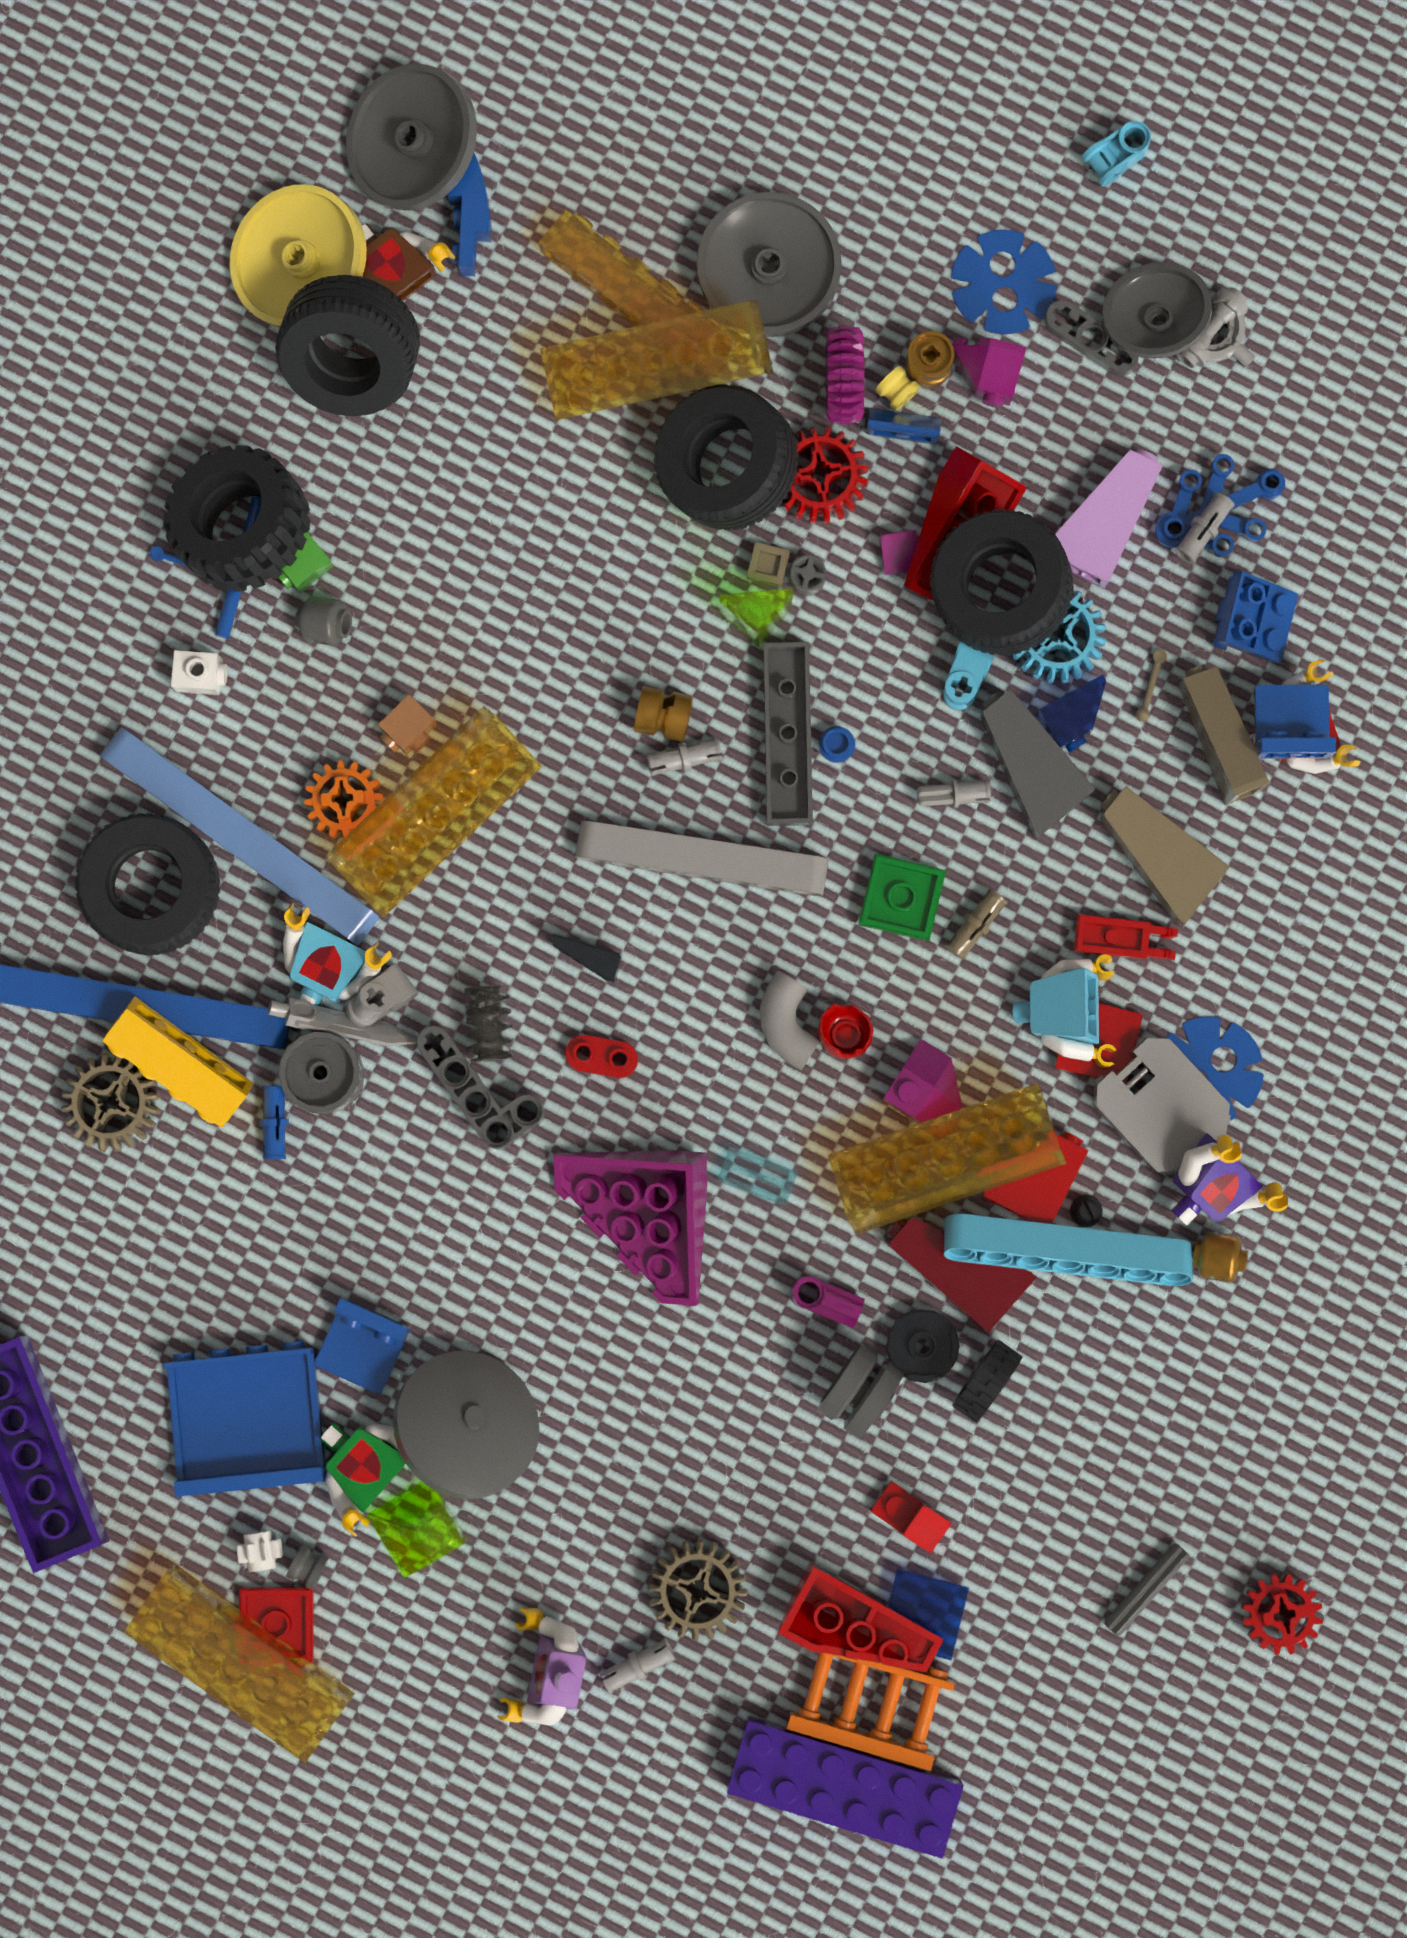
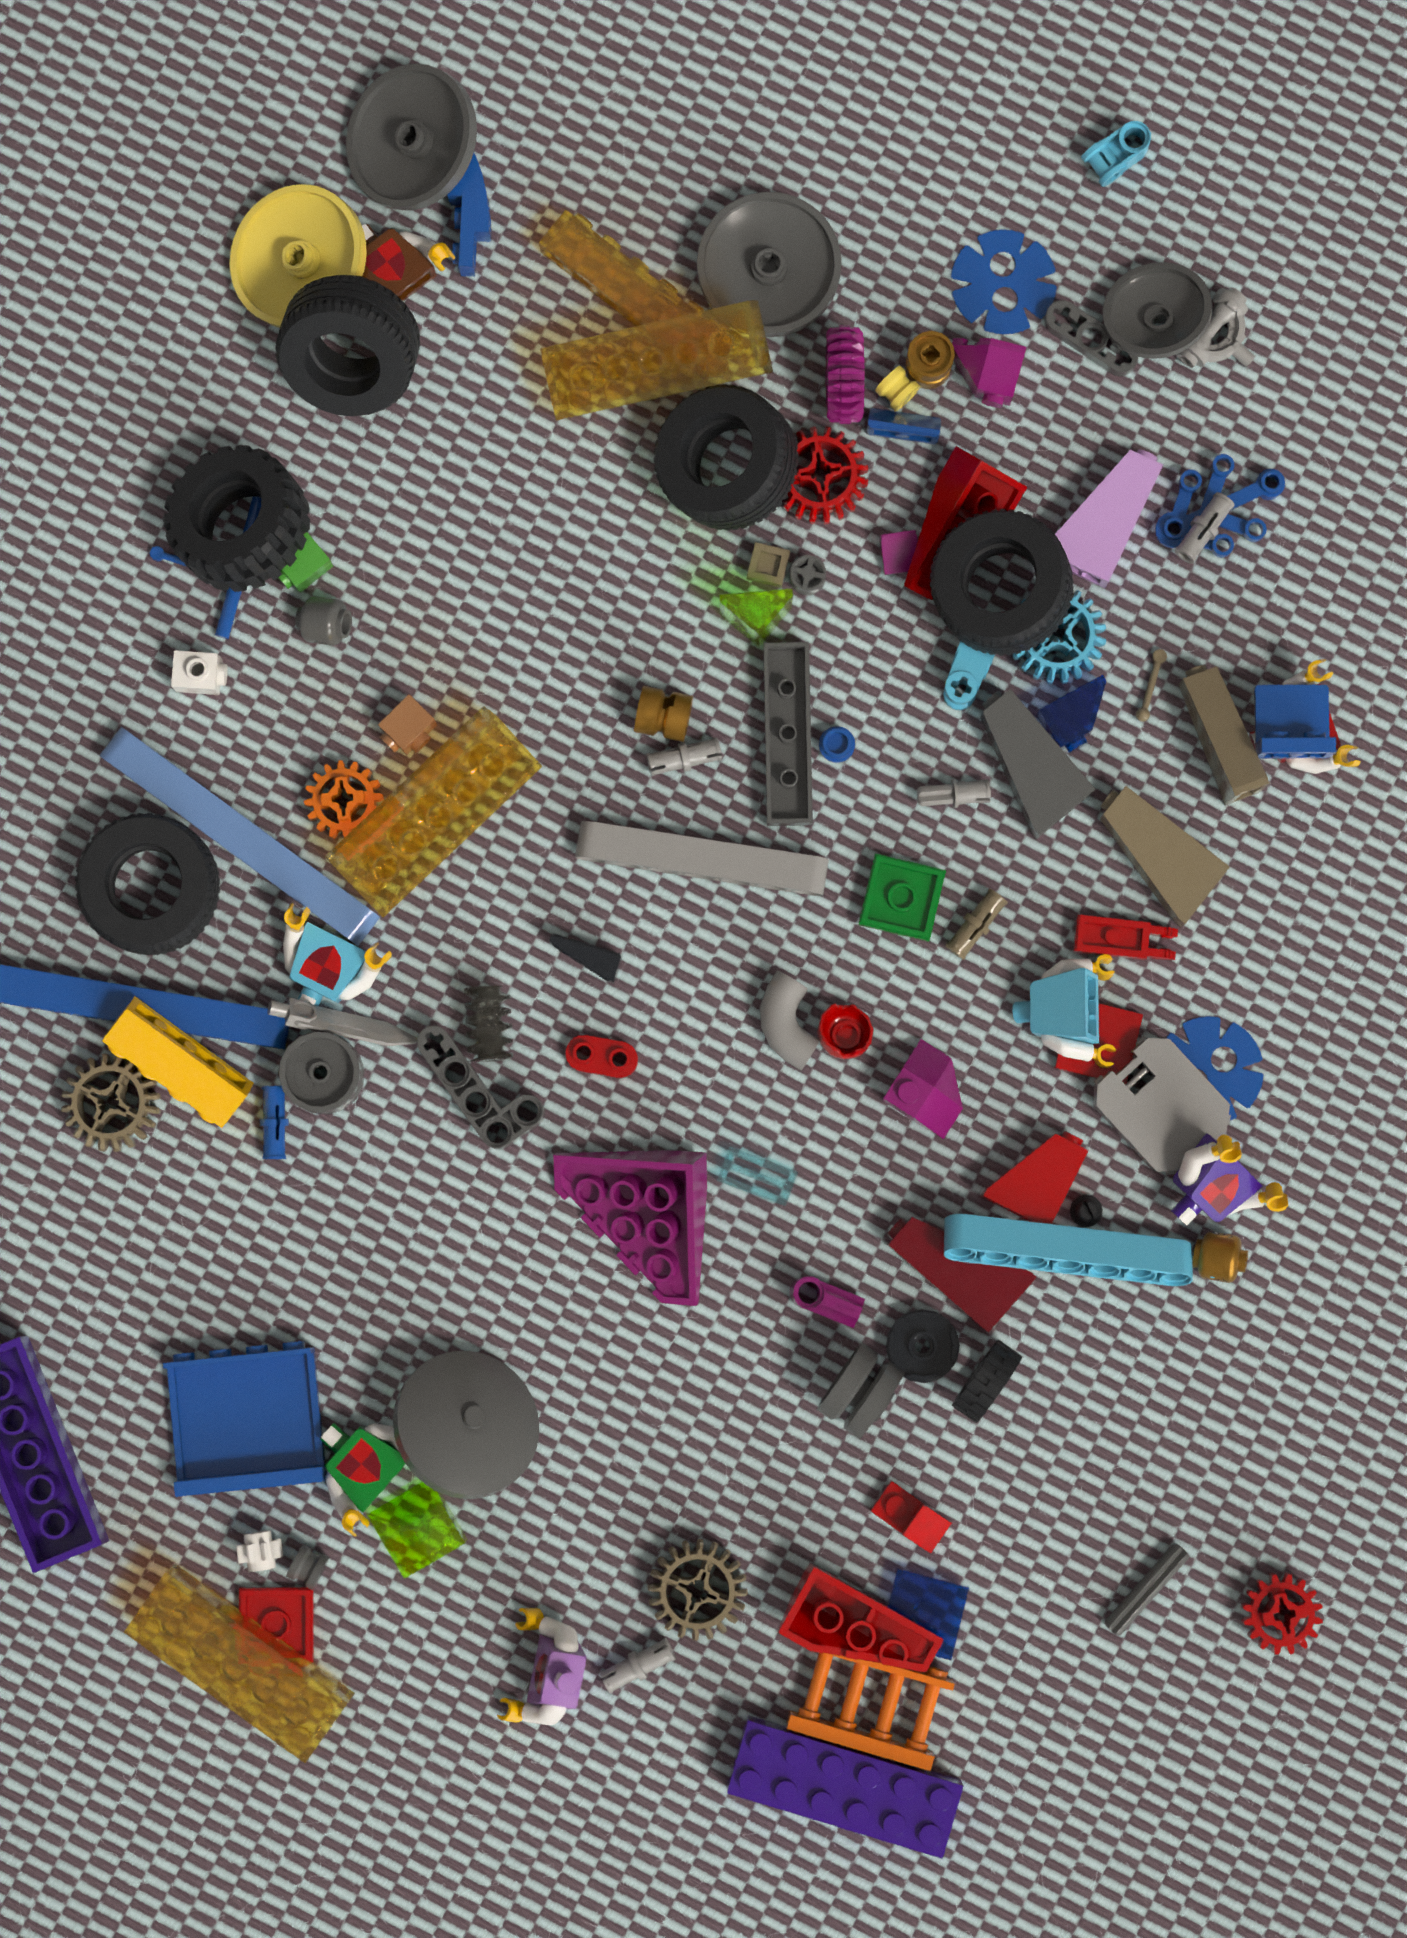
(362, 1345): blue bracket -> none
(381, 996): light grey piece -> none
(946, 1159): clear yellow brick -> none
(1255, 617): blue plate -> none

